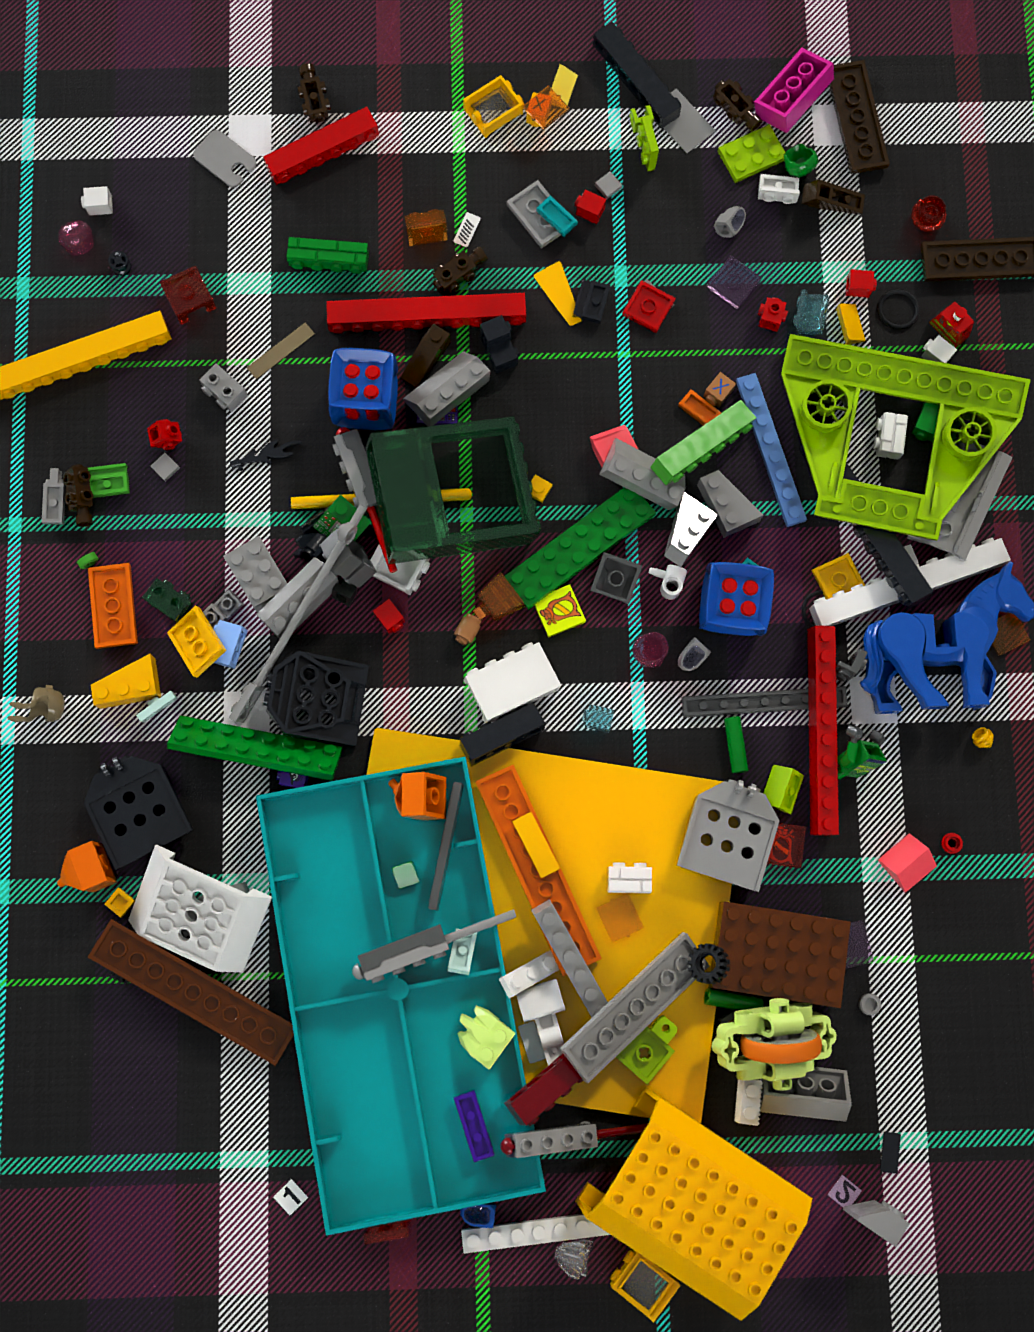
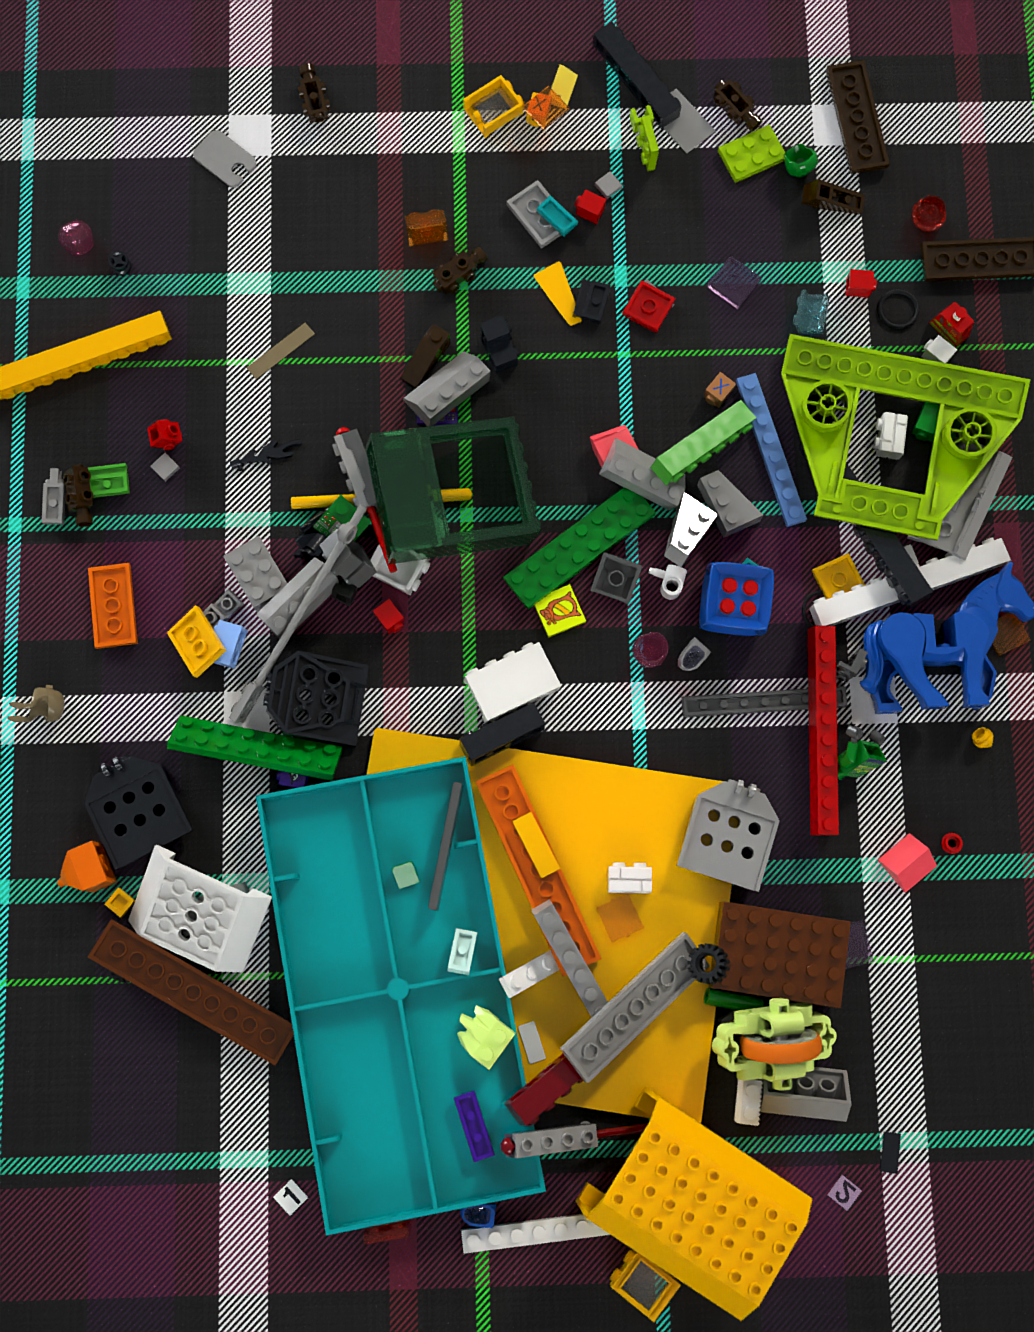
(87, 560): bright green tile -> none
(97, 200): white brick -> none
(128, 685): yellow wedge -> none
(156, 705): light aqua plate -> none
(167, 600): clear green brick -> none
(187, 293): clear red panel -> none
(223, 388): light grey brick -> none
(321, 146): red brick -> none
(327, 254): green brick -> none
(363, 388): blue piece -> none
(416, 949): piece -> none
(420, 795): orange piece -> none
(424, 312): red brick -> none
(466, 229): white sticker -> none
(467, 629): medium nougat brick -> none
(498, 599): clear orange torso -> none
(540, 488): yellow plate -> none
(540, 1004): white plate -> none
(574, 1257): clear brick -> none
(598, 718): clear light blue brick -> none
(658, 1046): lime plate -> none
(698, 408): orange tile -> none
(730, 221): light grey rock -> none
(736, 745): green piece -> none
(772, 314): red brick -> none
(778, 188): white bracket -> none
(783, 787): lime panel -> none
(788, 846): clear red tile -> none
(794, 90): dark pink brick -> none
(850, 323): yellow slope -> none
(869, 1004): light grey tile -> none
(880, 1218): light grey slope -> none

